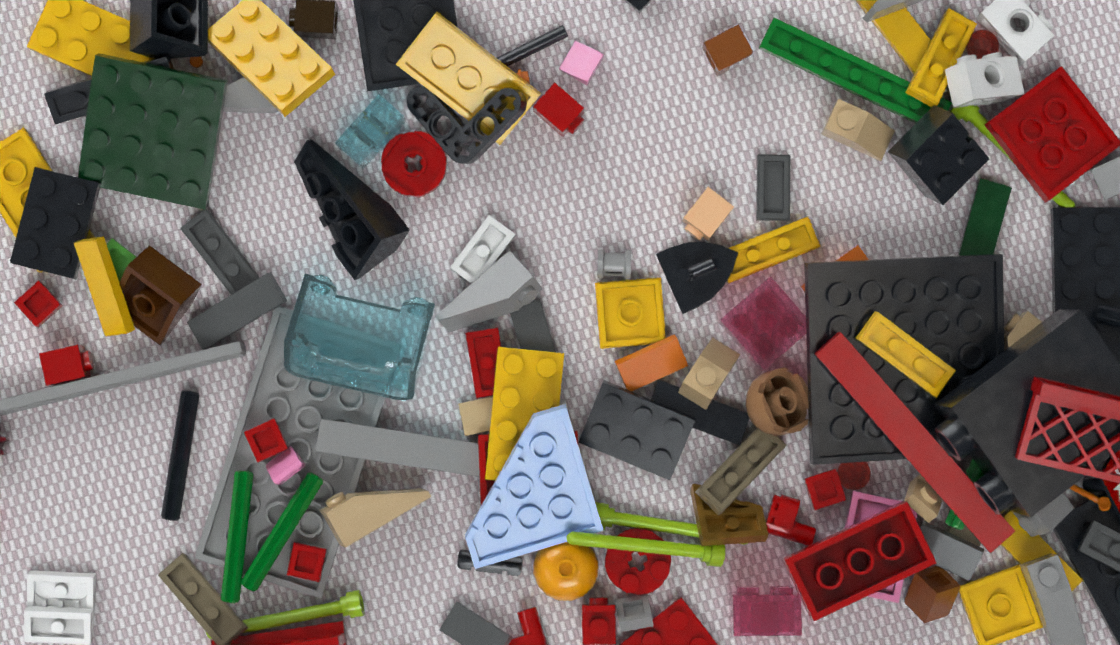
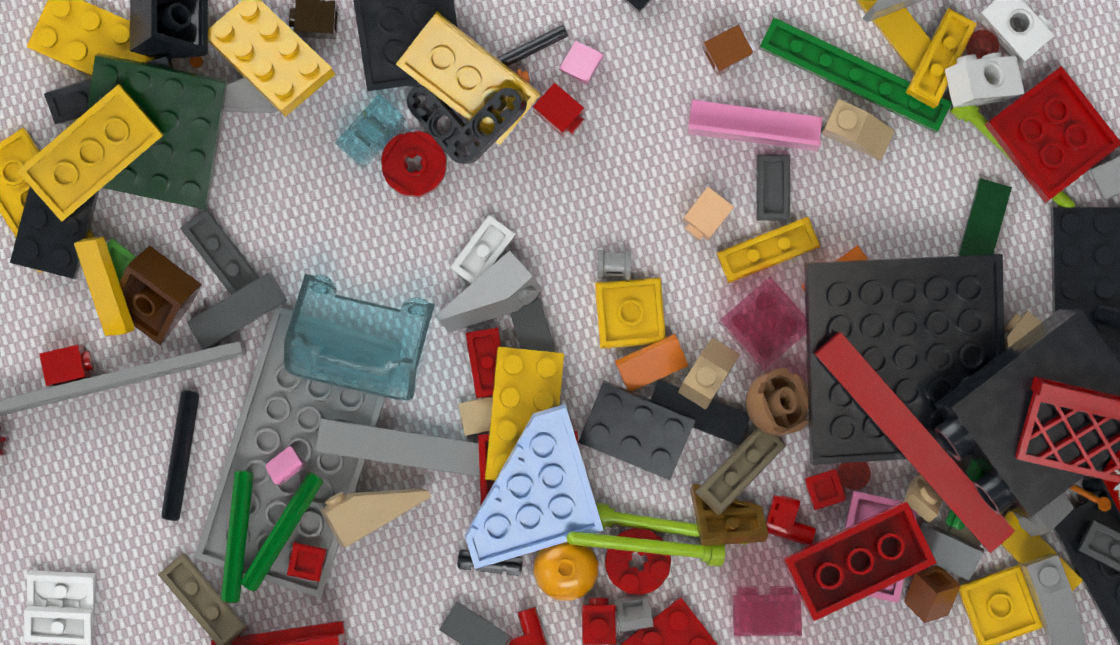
(38, 303): red plate -> none
(90, 152): none -> yellow plate
(266, 440): red plate -> none
(349, 605): lime piece -> none
(359, 219): black wedge -> none
(696, 271): black shield -> none
(755, 125): none -> bright pink panel
(905, 354): yellow tile -> none
(938, 155): black piece -> none

